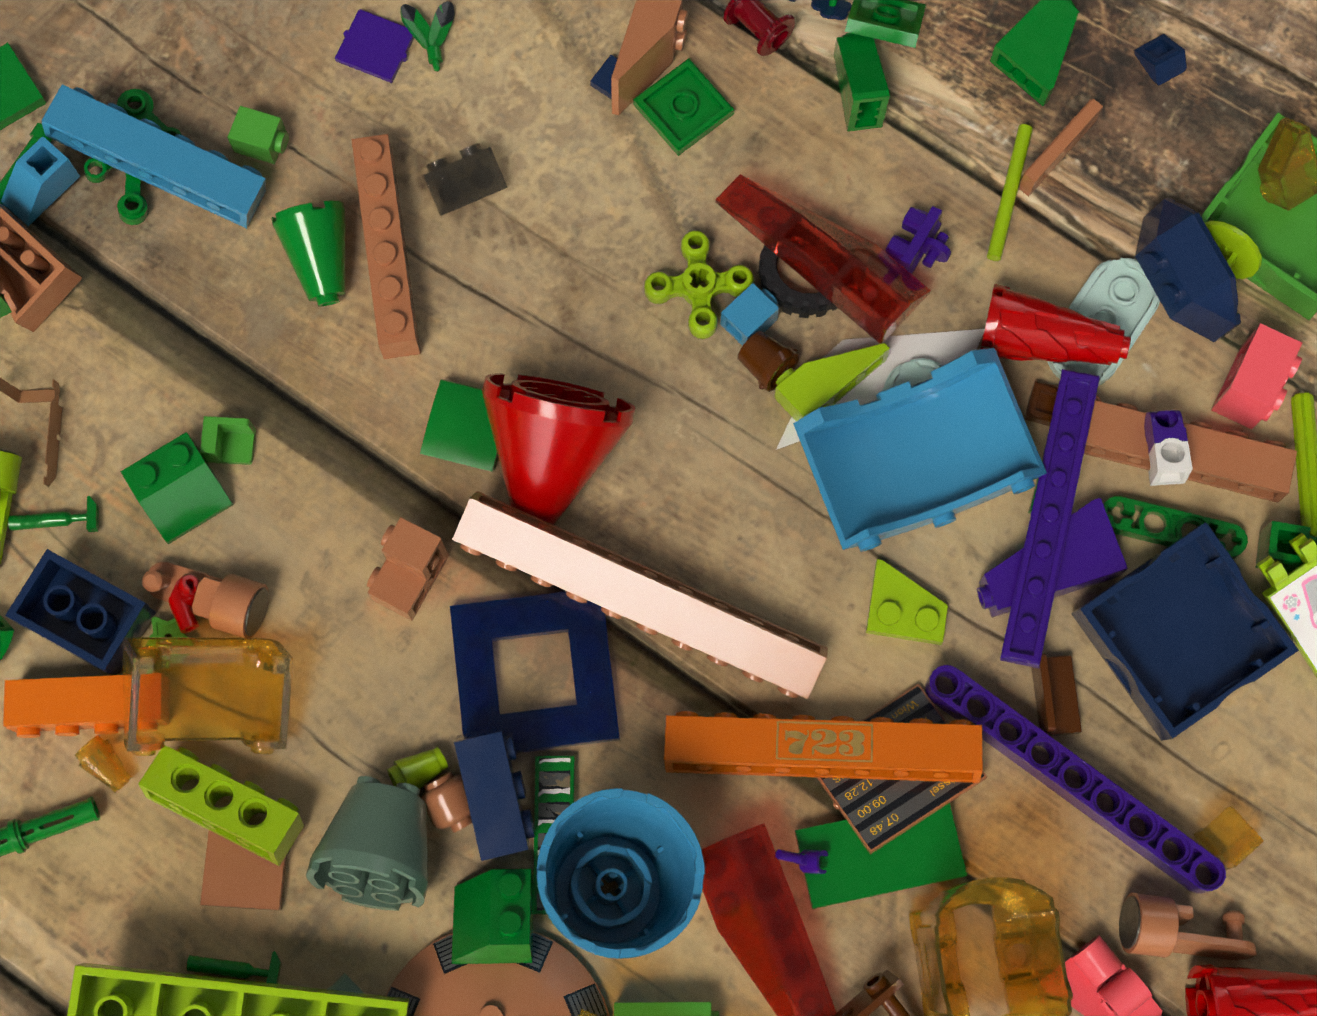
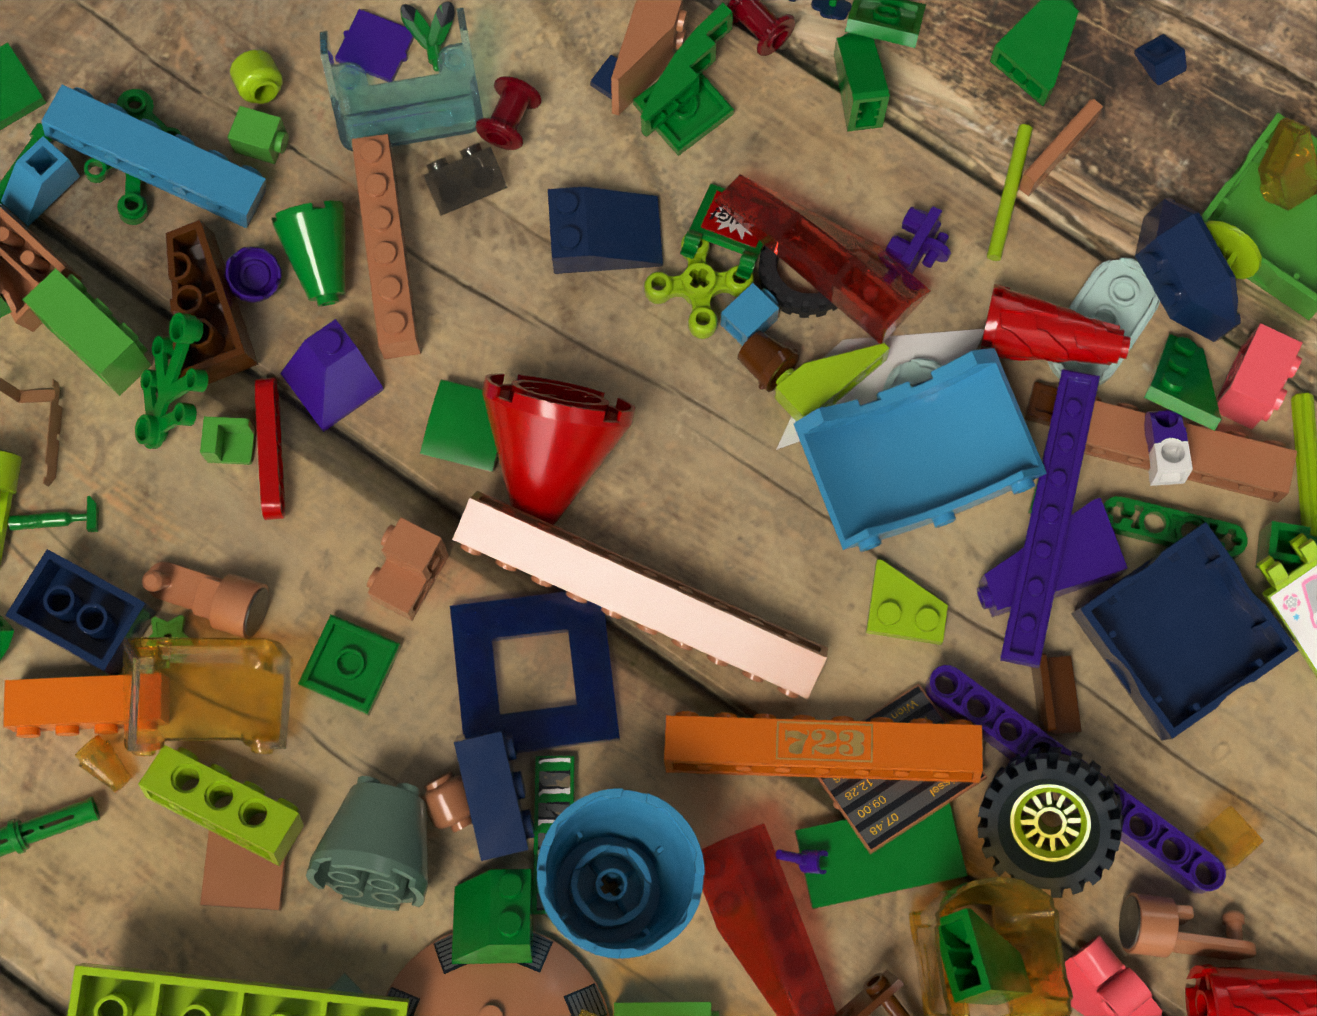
(89, 330): none -> bright green brick
(154, 425): none -> green plant
(176, 488): green slope -> none
(181, 602): red arm -> none
(201, 290): none -> reddish brown wedge
(235, 968): green piece -> none
(253, 274): none -> dark purple hair
(256, 76): none -> lime head
(270, 449): none -> red beam
(330, 376): none -> dark purple slope
(349, 664): none -> green tile
(407, 108): none -> clear light blue windscreen
(418, 768): lime cone -> none
(503, 125): none -> dark red hose
(603, 230): none -> dark blue slope
(681, 77): none -> green slope
(720, 228): none -> green flag
(980, 961): none -> green slope
(1031, 860): none -> black wheel
(1184, 382): none -> green wing

